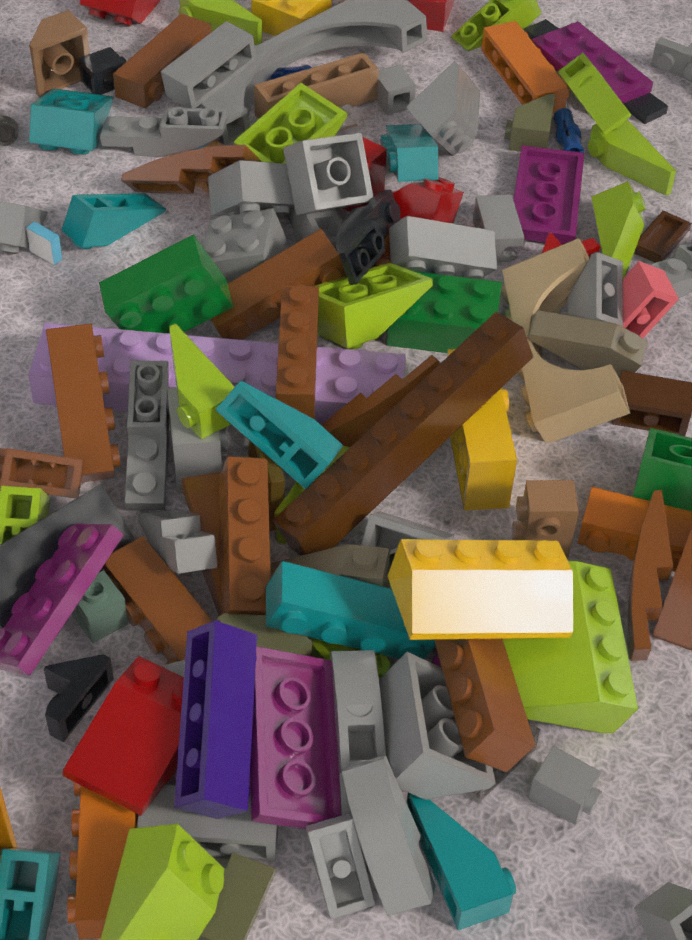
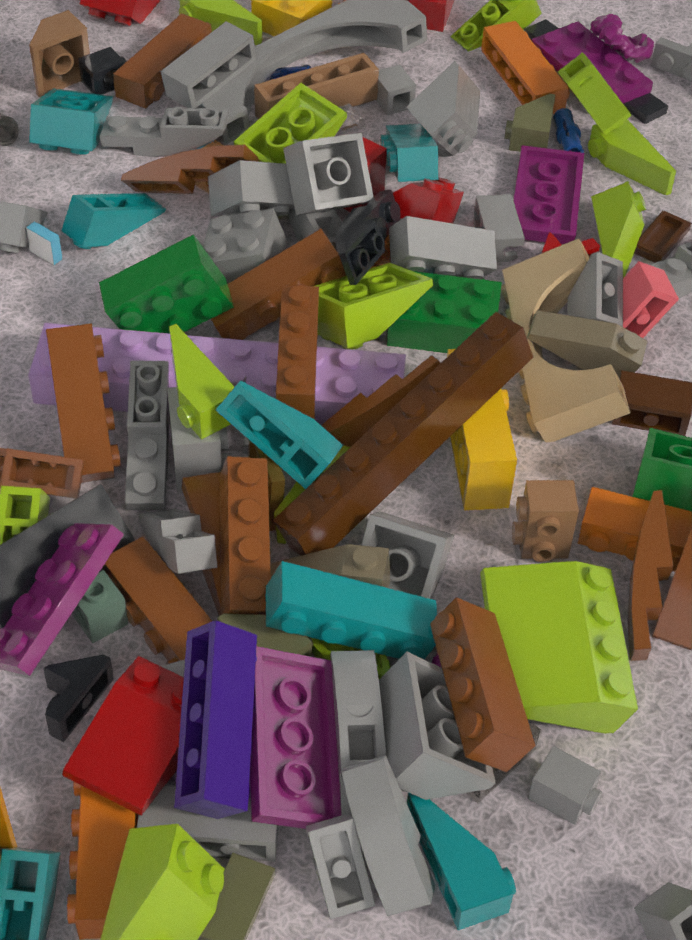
(483, 589): slope -> none
(609, 29): none -> magenta piece

